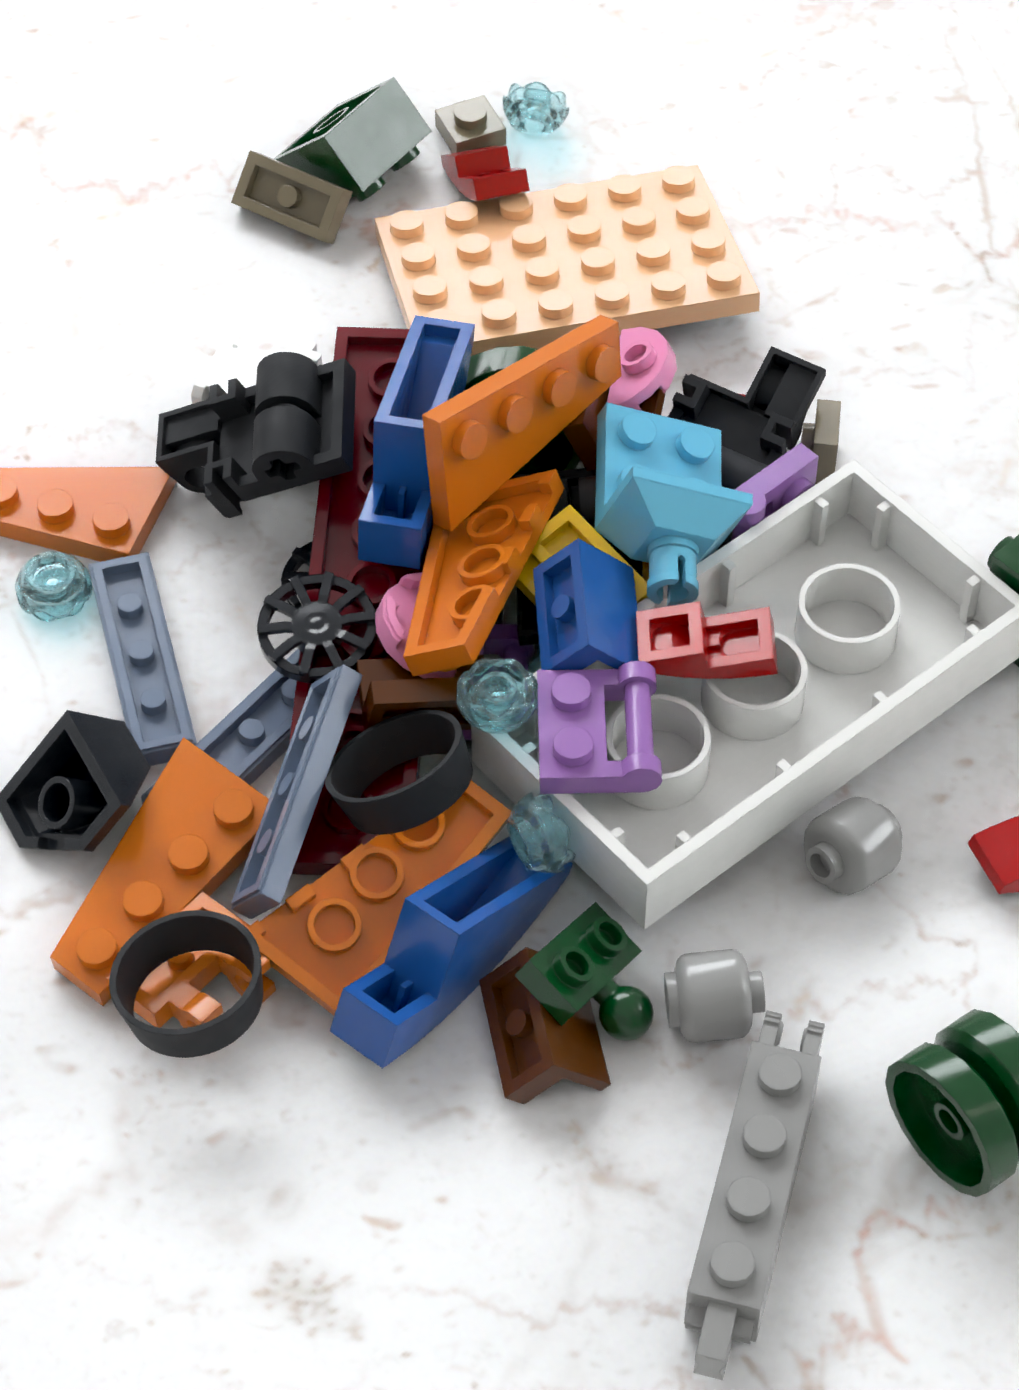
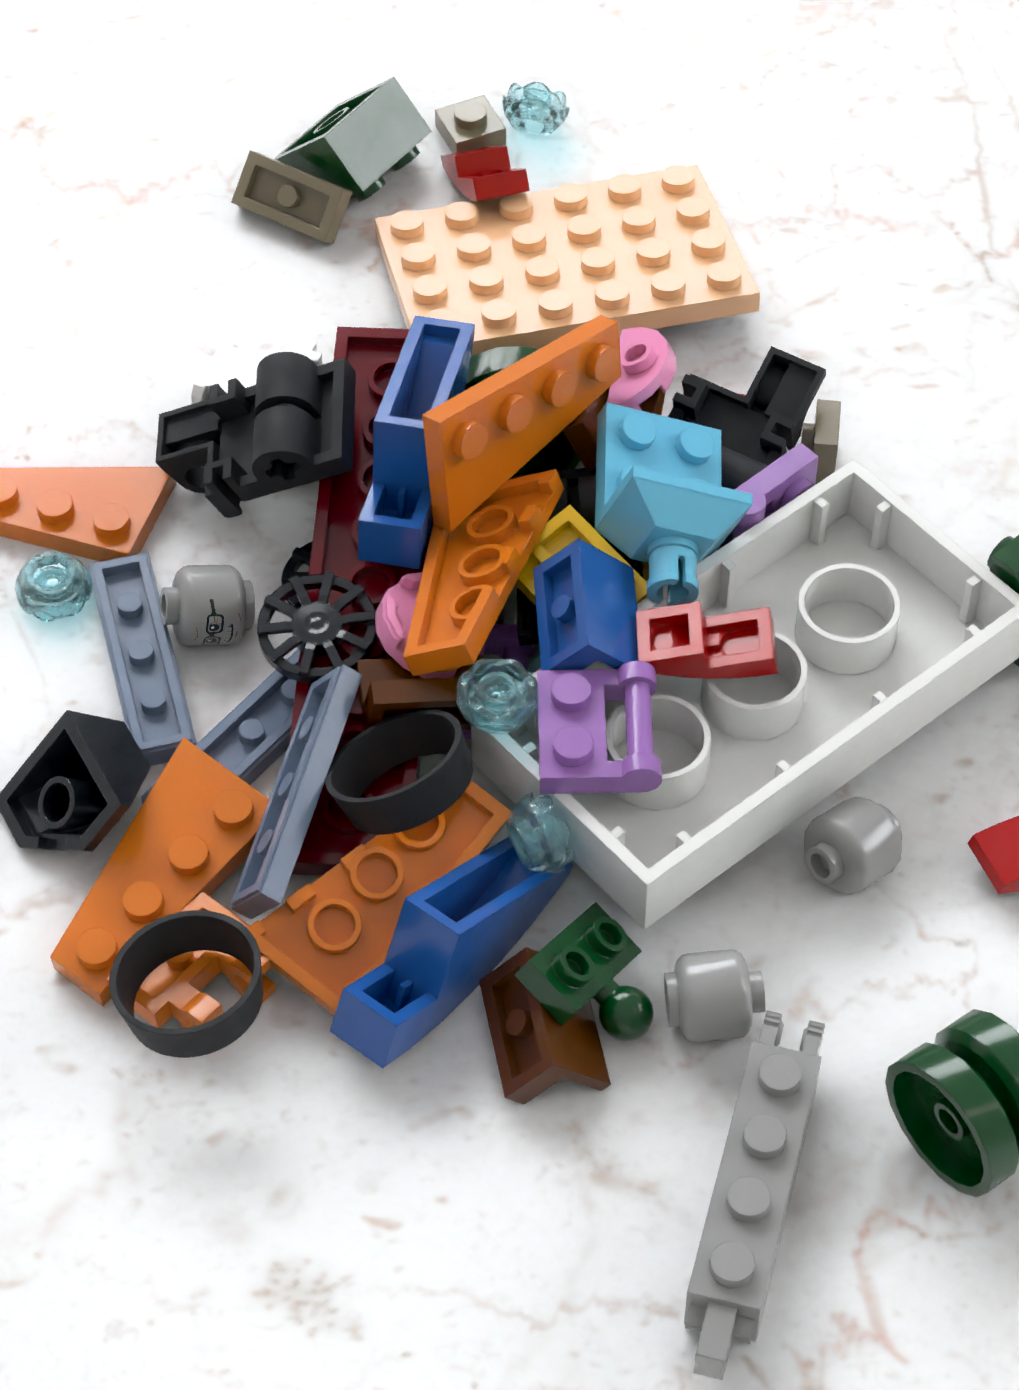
(208, 605): none -> light grey head

